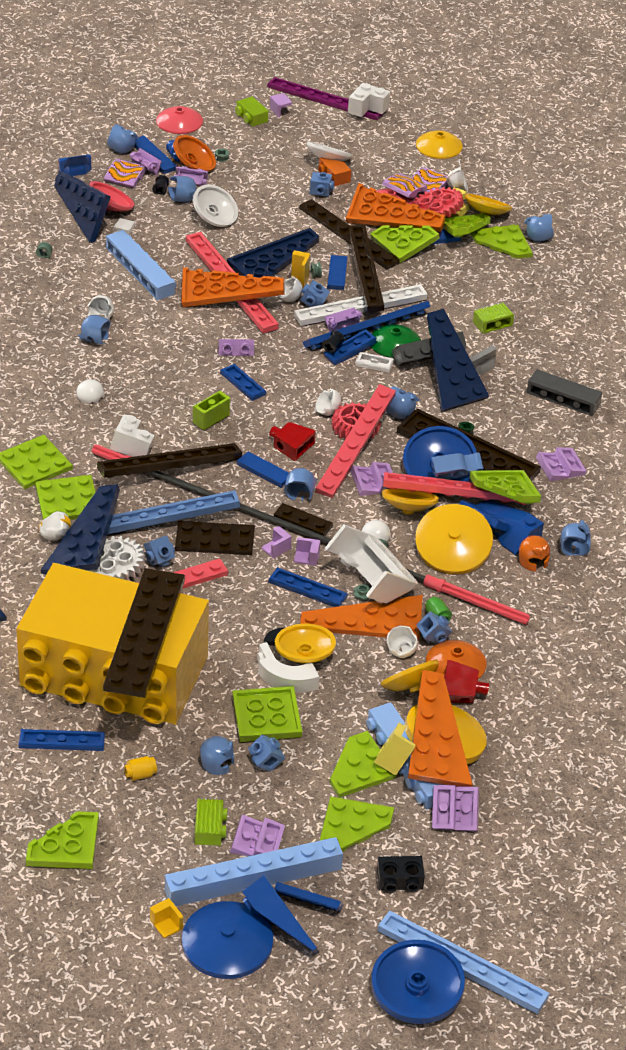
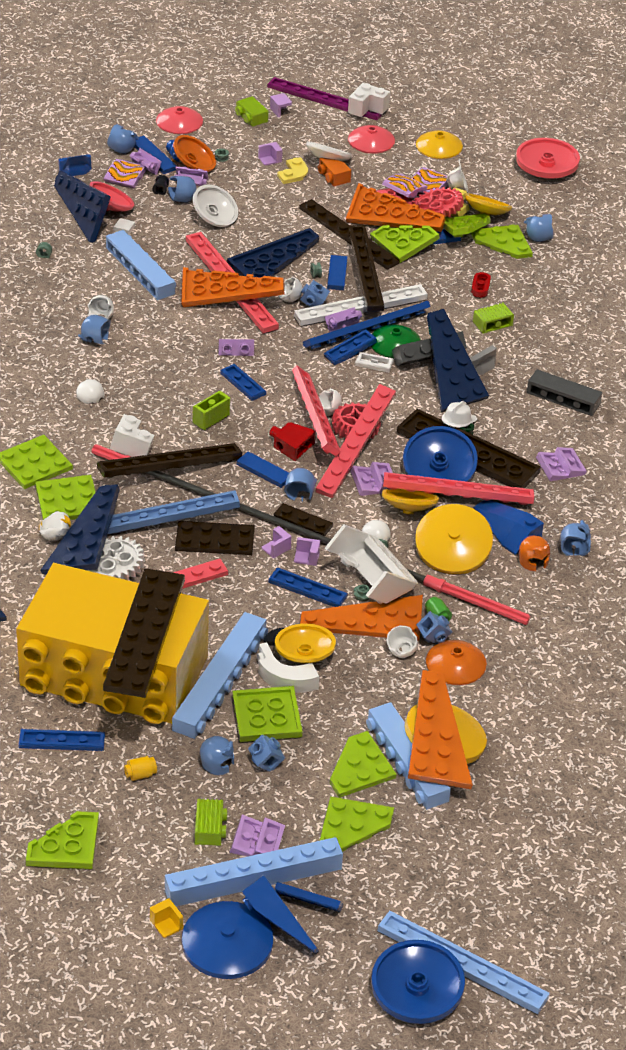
(159, 551): medium blue brick -> none
(219, 676): none -> light blue brick
(270, 153): none -> lavender panel
(296, 171): none -> light yellow plate
(301, 266): yellow panel -> none
(316, 411): none -> coral plate
(321, 184): medium blue brick -> none
(331, 344): black bush -> none
(371, 139): none -> coral dish
(395, 751): light yellow panel -> none
(400, 873): black brick -> none
(402, 404): medium blue helmet -> none
(409, 678): yellow dish -> none
(455, 465): medium blue piece -> none
(455, 808): lavender slope -> none
(458, 415): none -> white piece
(463, 682): red torso -> none
(481, 284): none -> red plate
(492, 520): blue tile -> none
(508, 483): lime plate -> none
(547, 158): none -> coral dish

